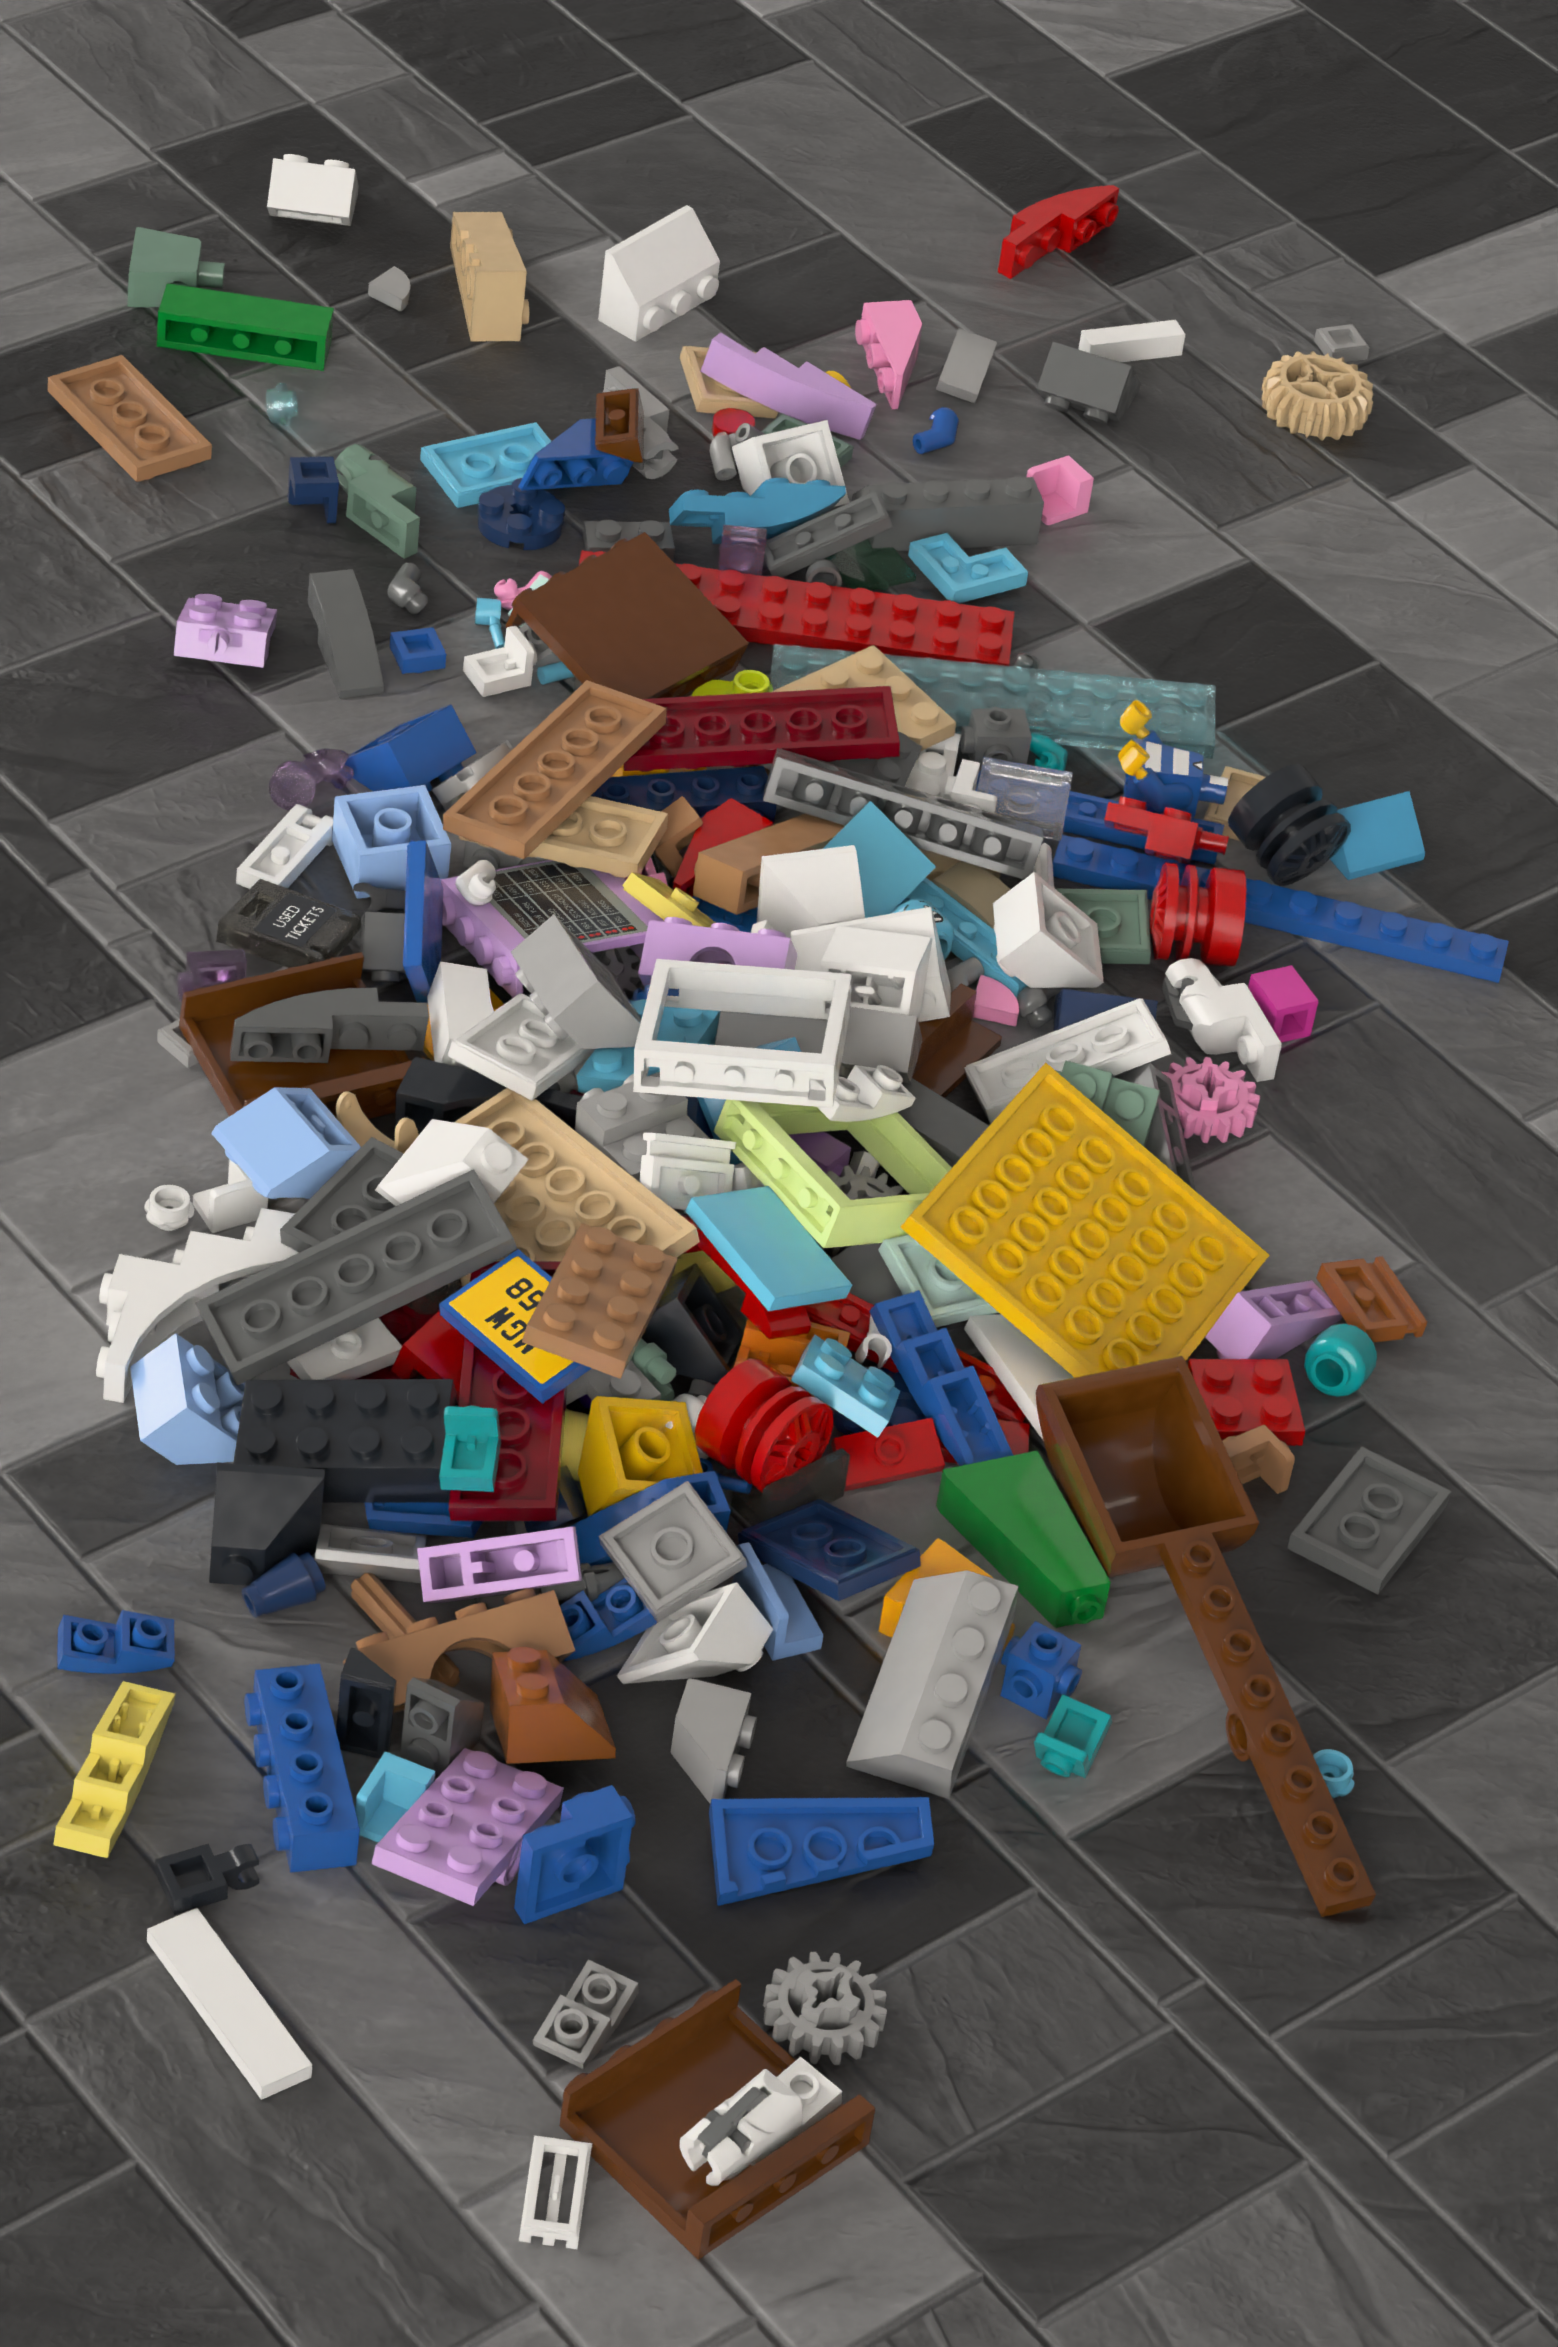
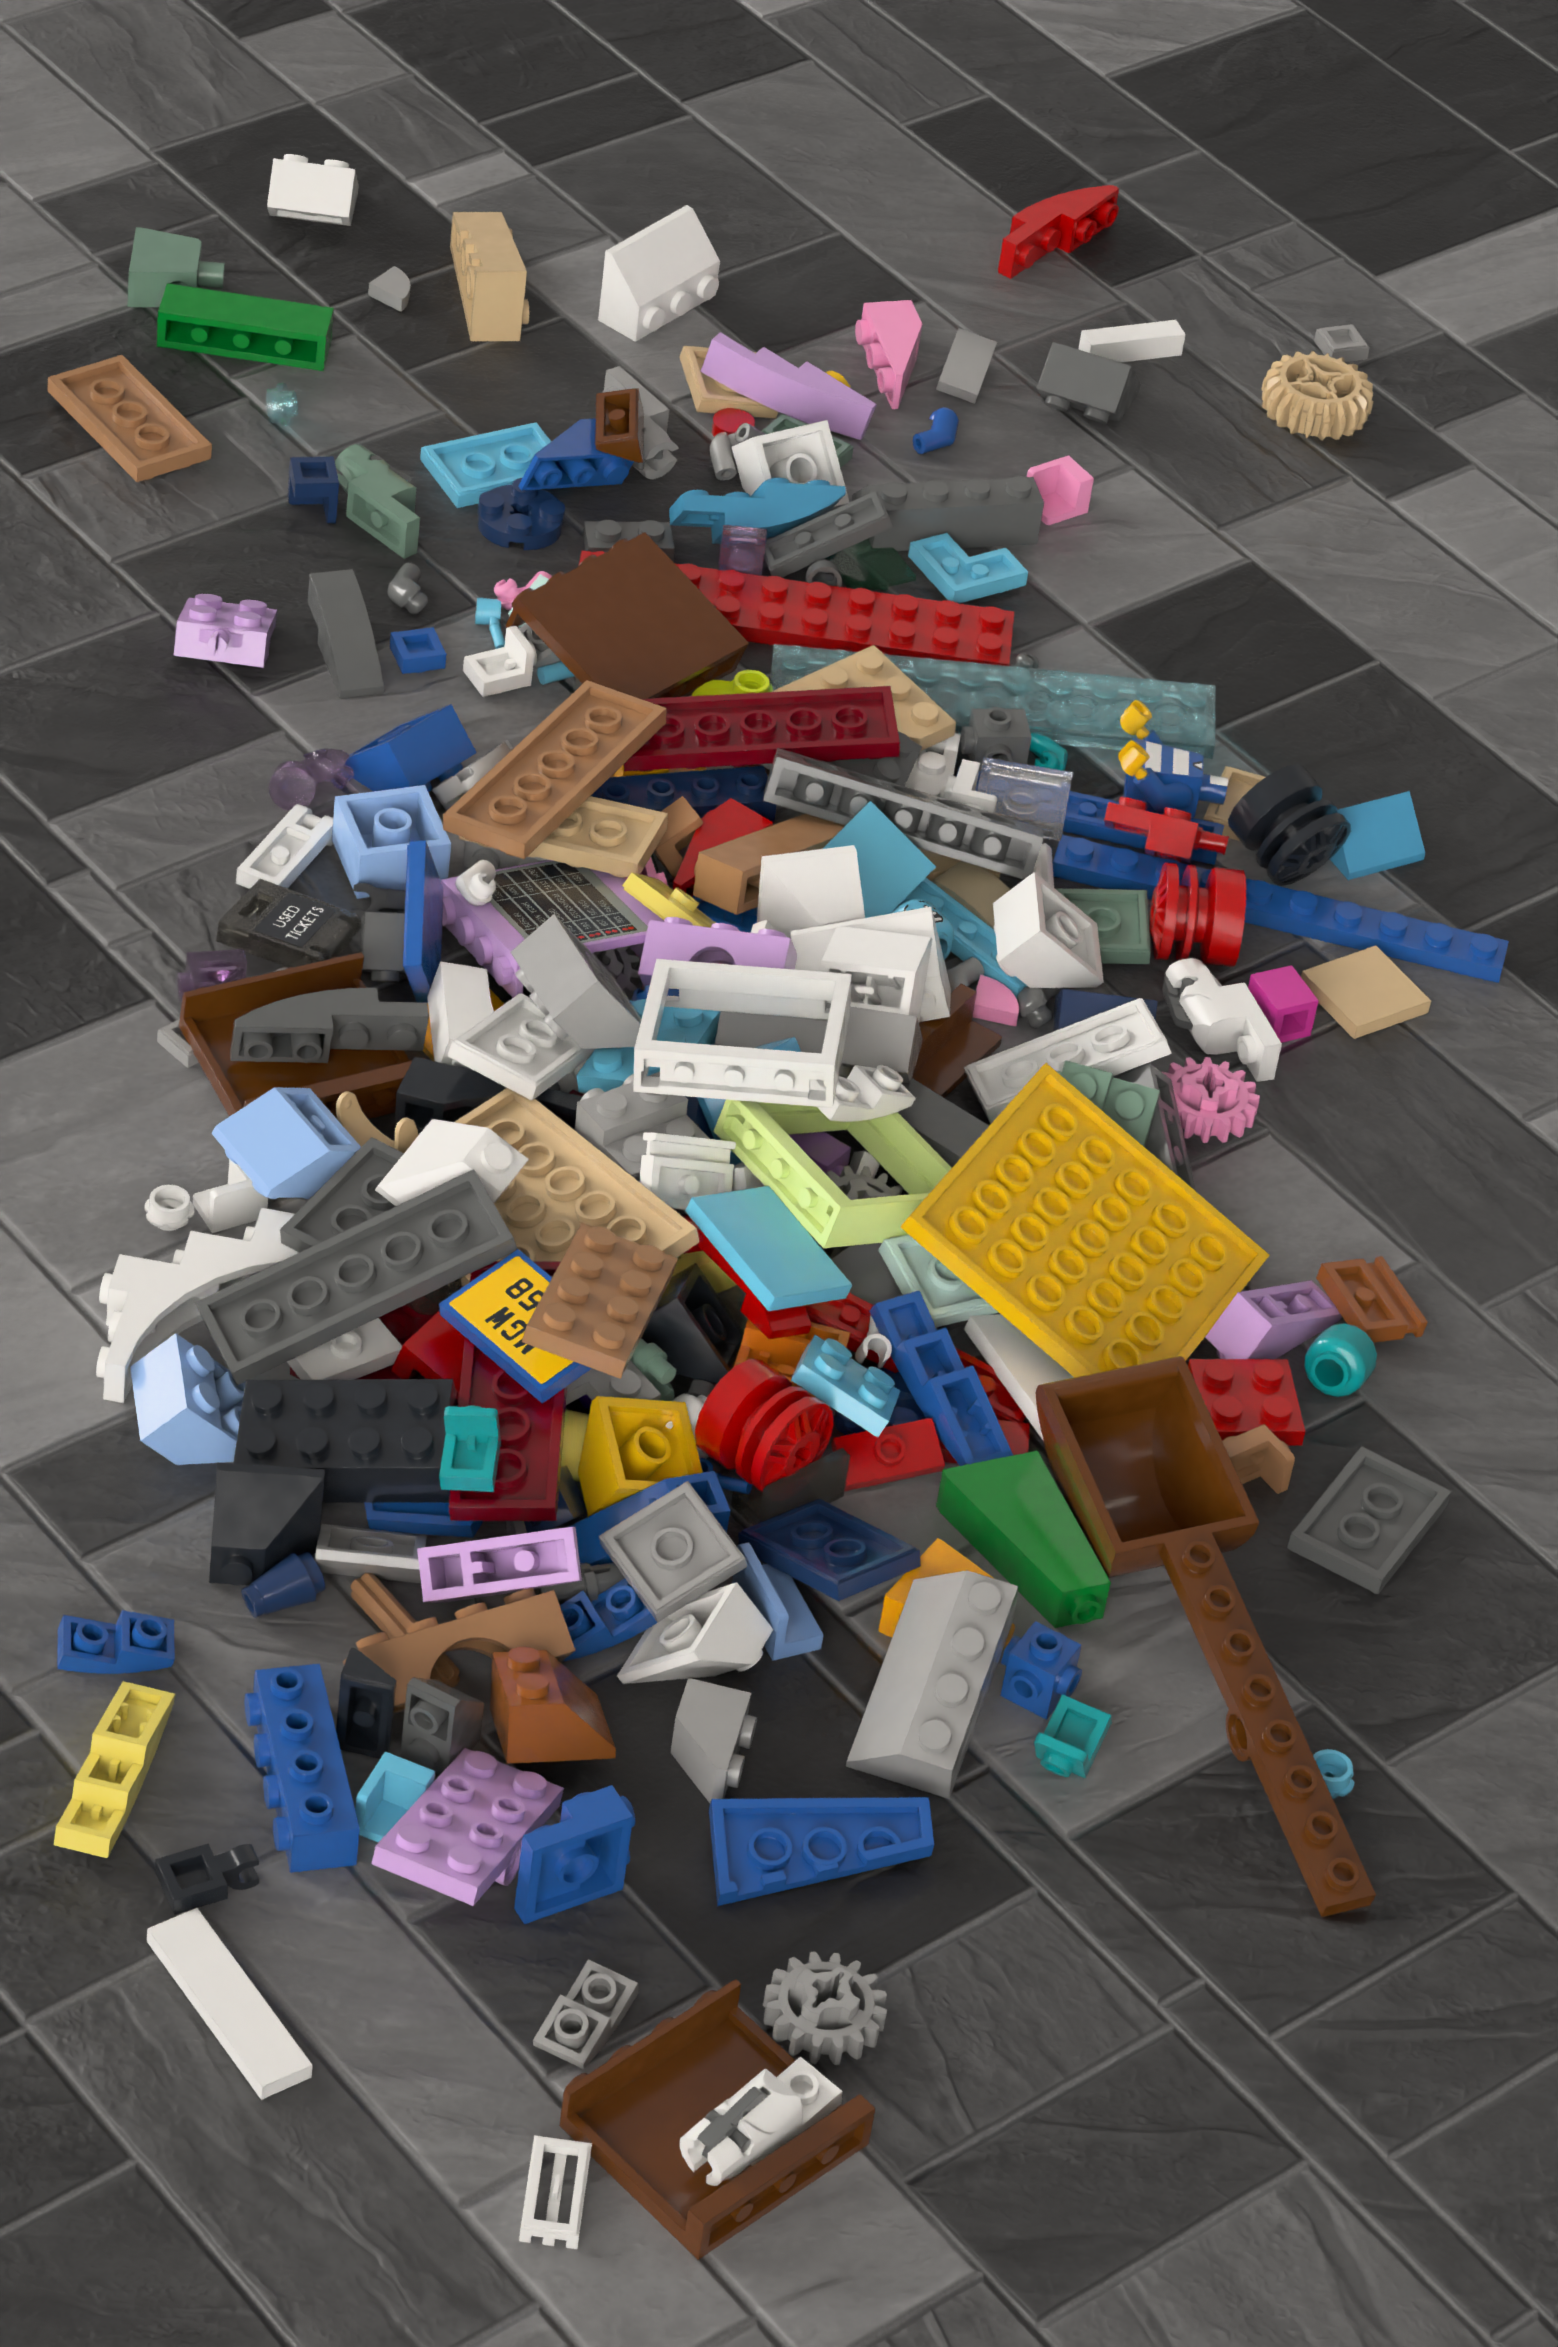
(1365, 992): none -> tan tile

